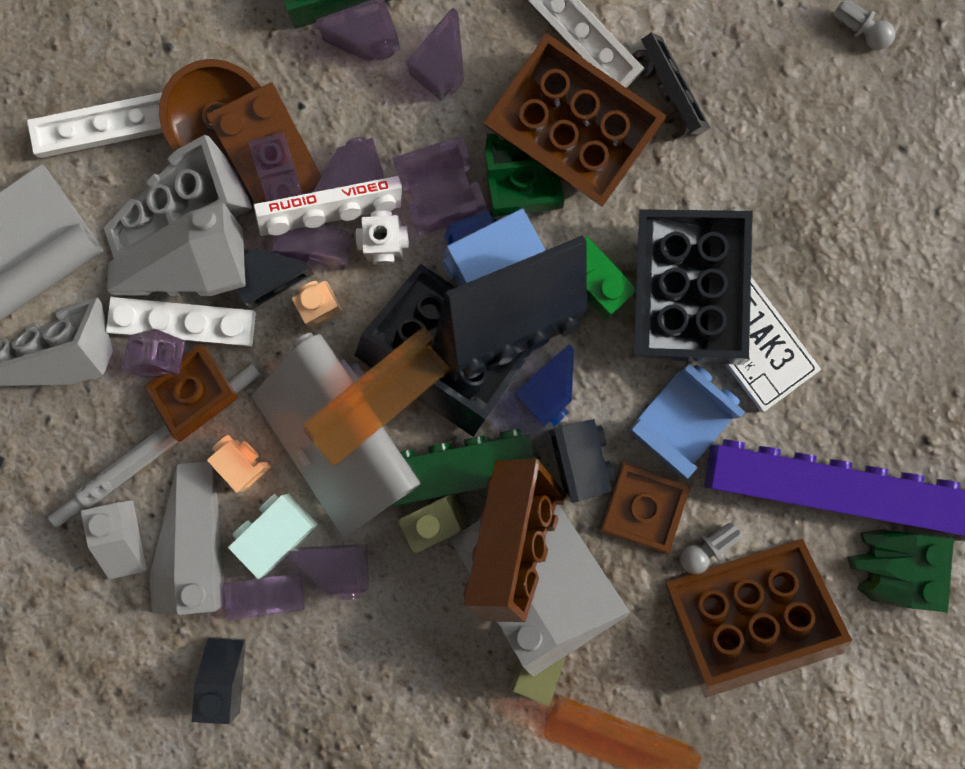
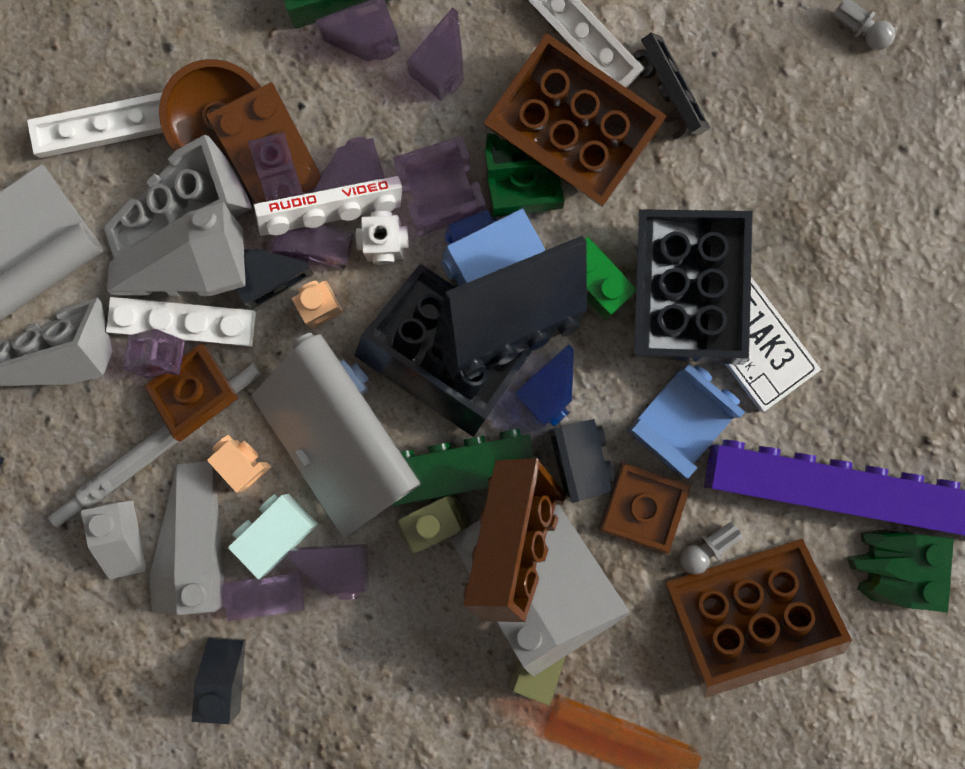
(376, 397): clear orange panel -> none

